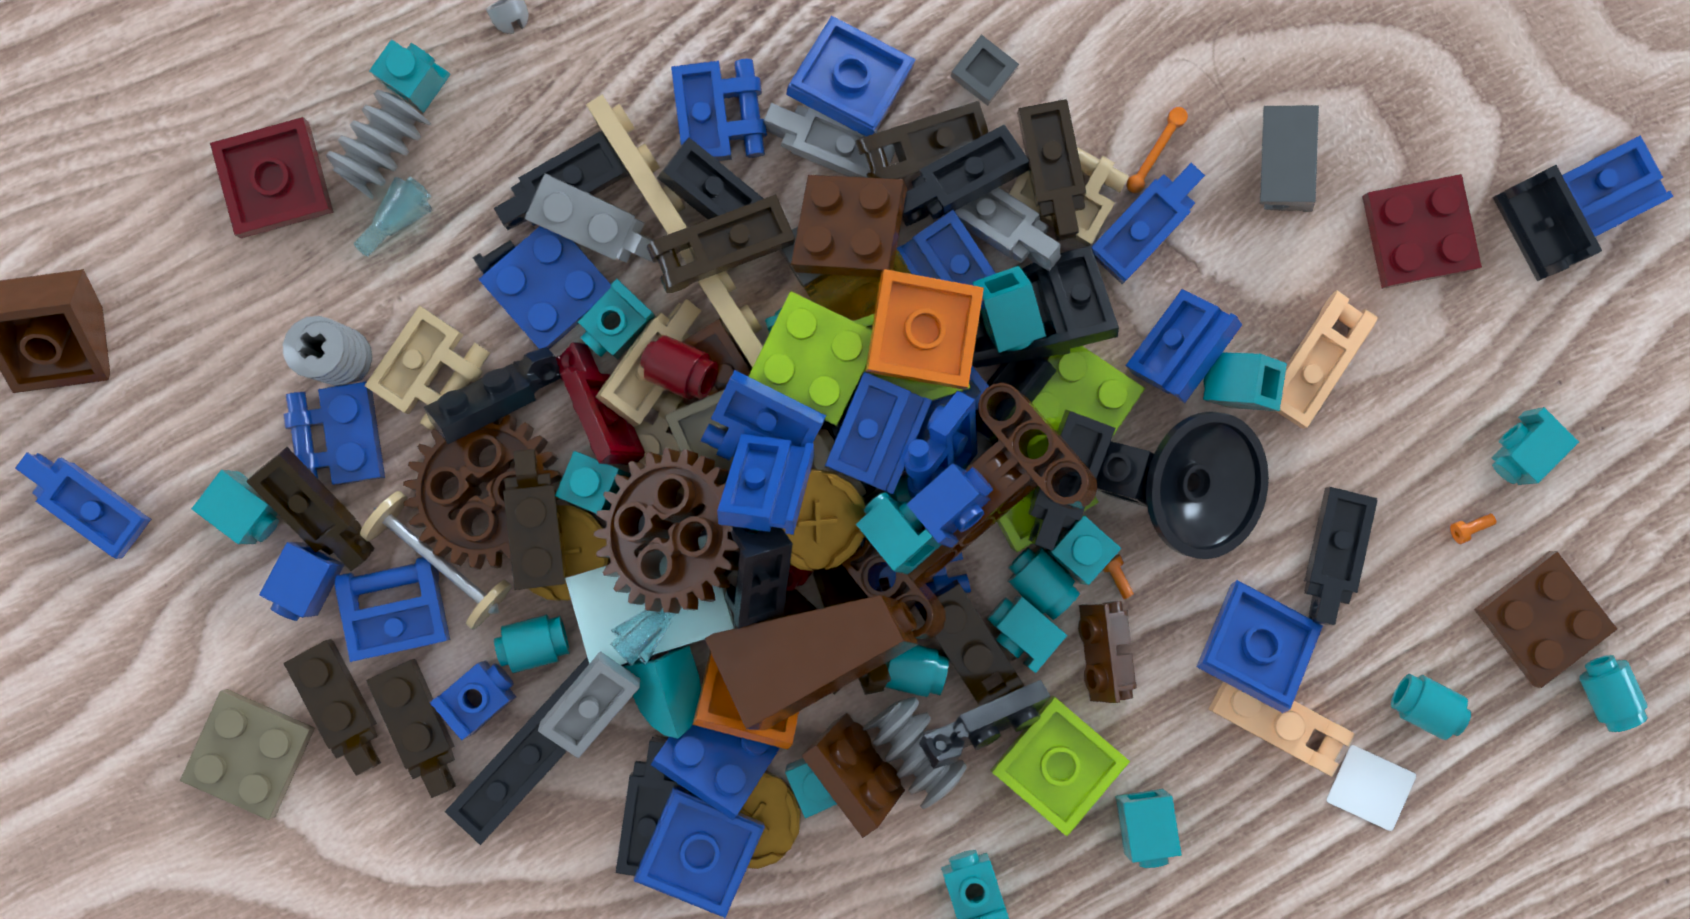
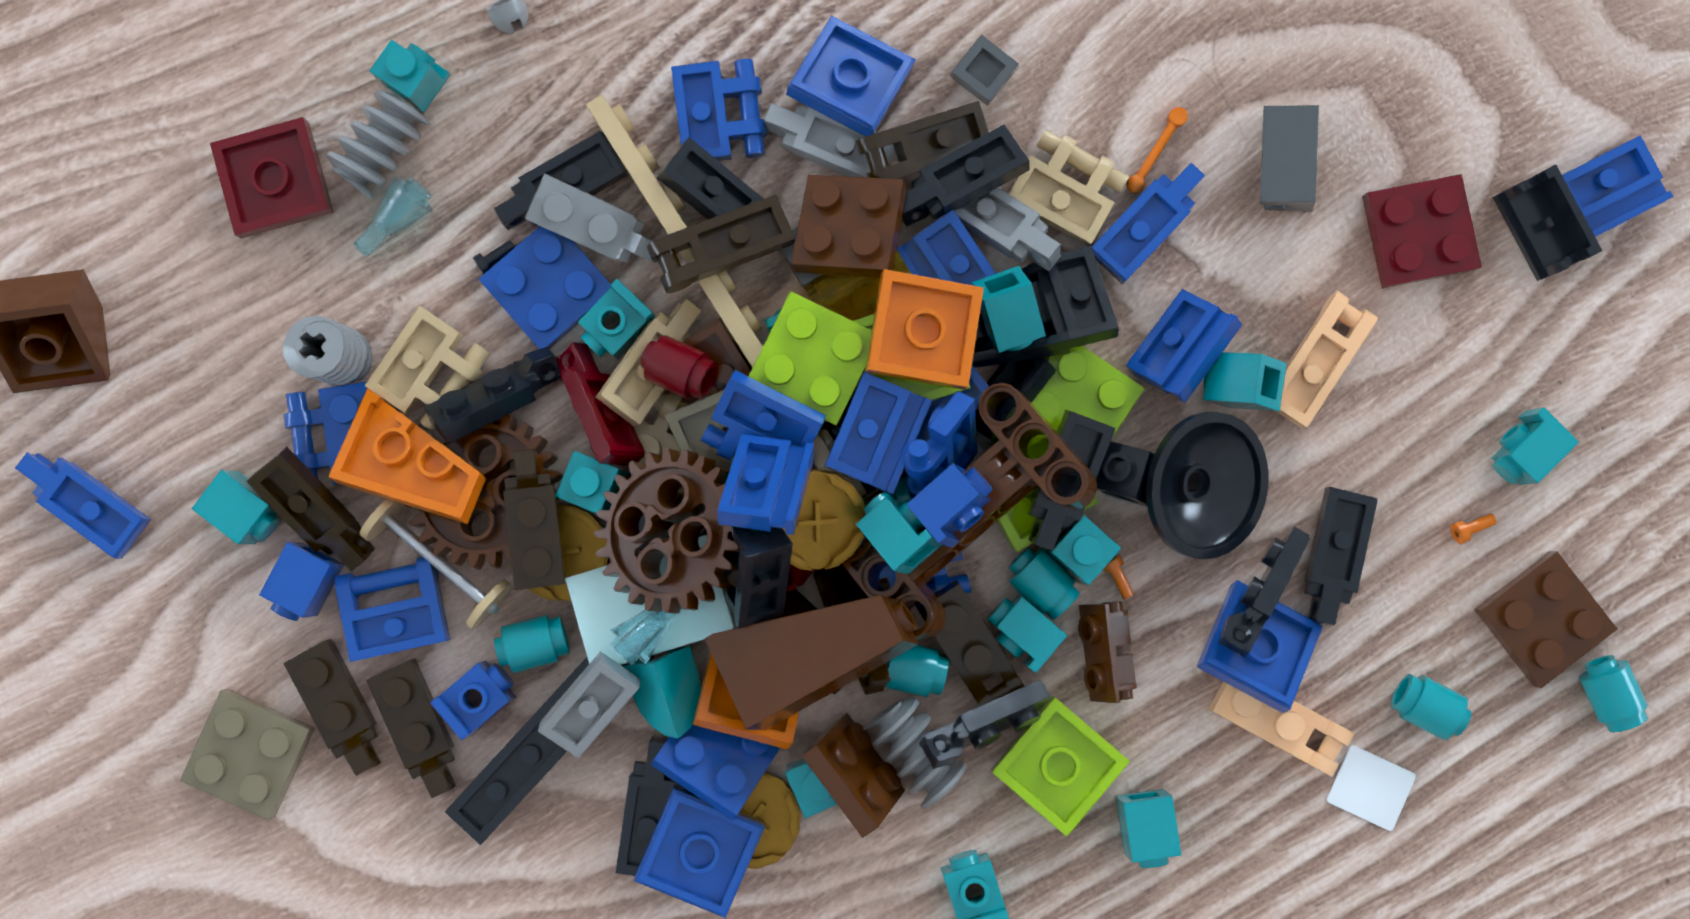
(404, 464): none -> orange wing
(1053, 164): dark brown hinge -> none
(1263, 595): none -> black hinge

